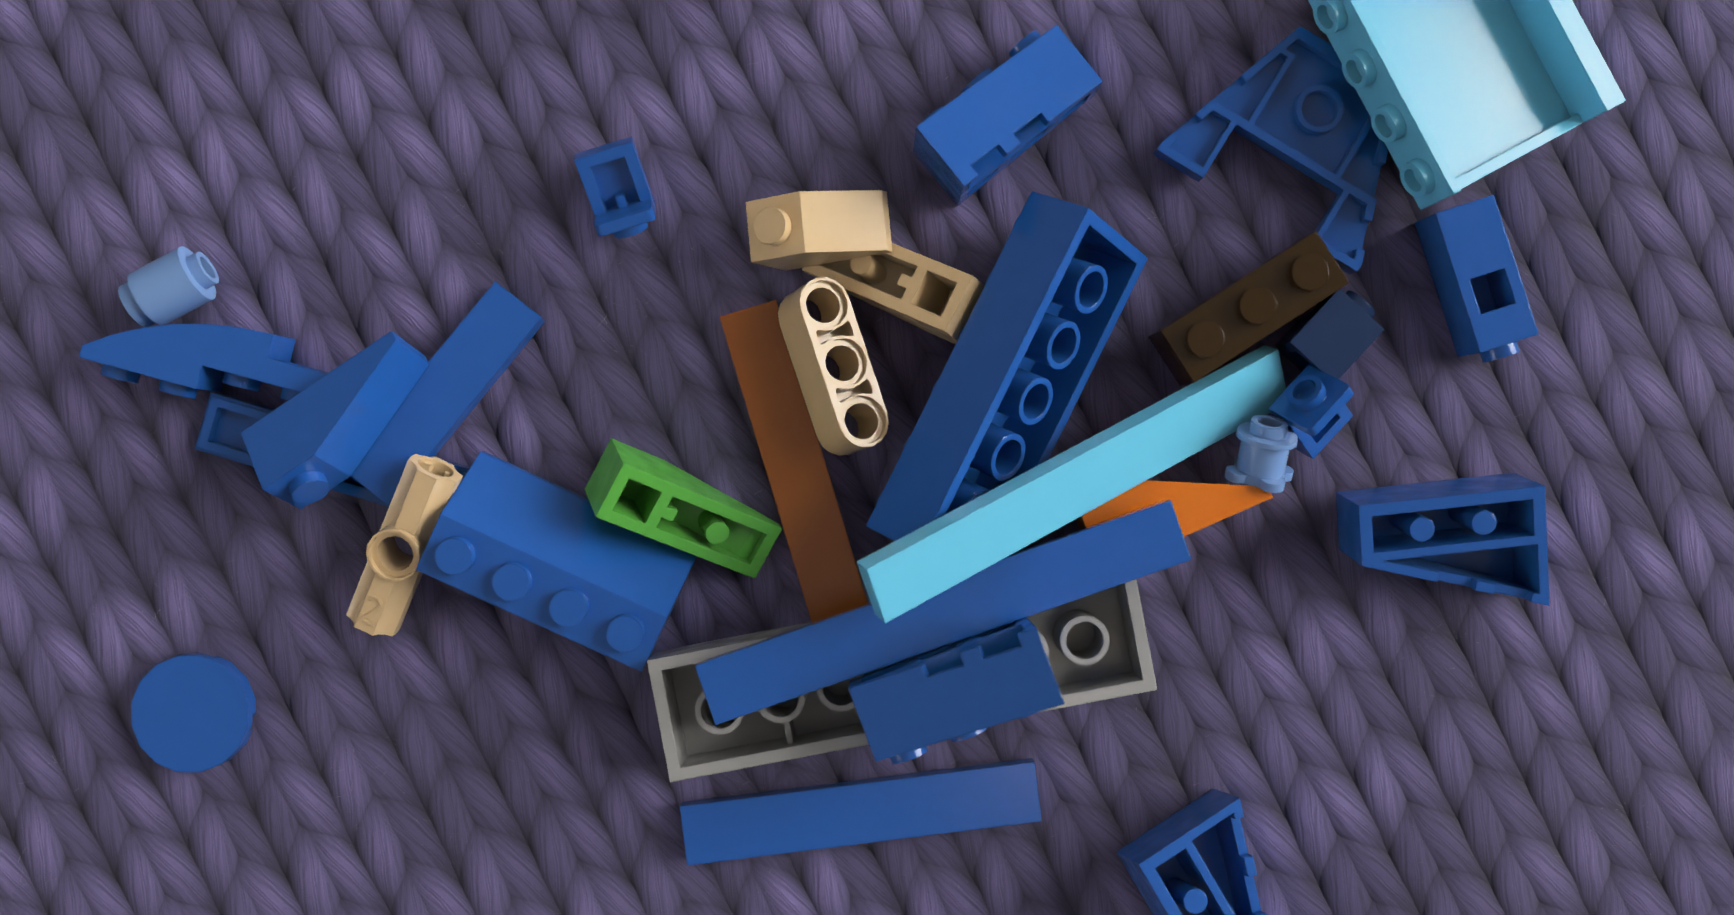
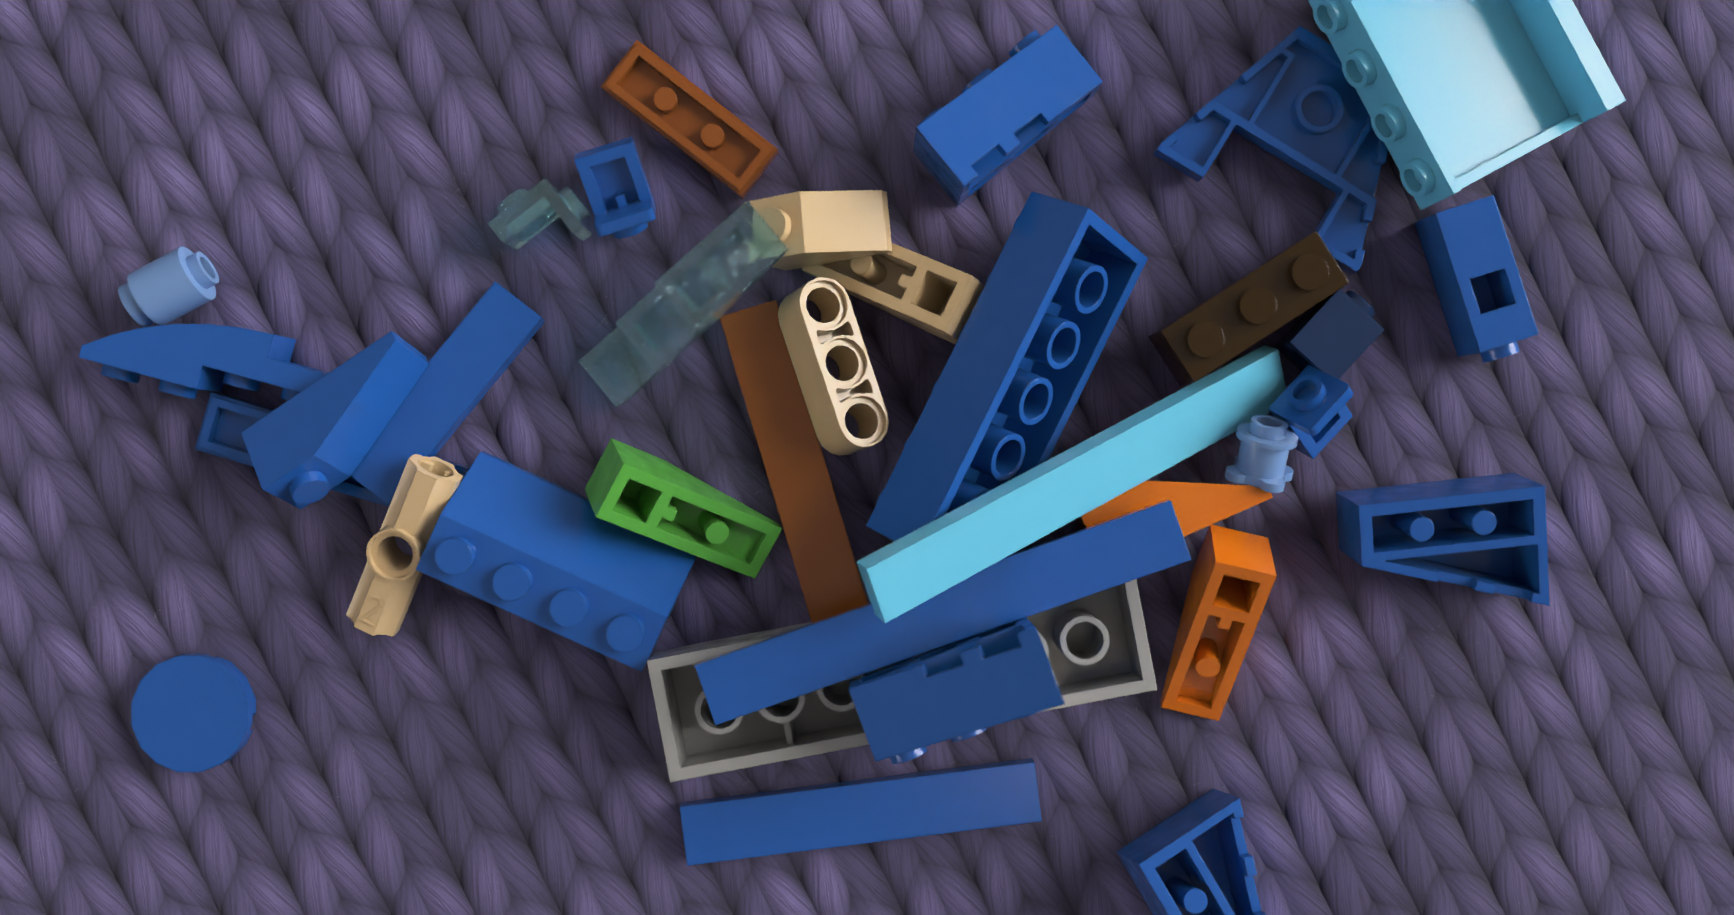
(528, 213): none -> clear light blue bracket
(684, 304): none -> clear light blue slope
(689, 119): none -> dark orange tile
(1218, 620): none -> orange slope

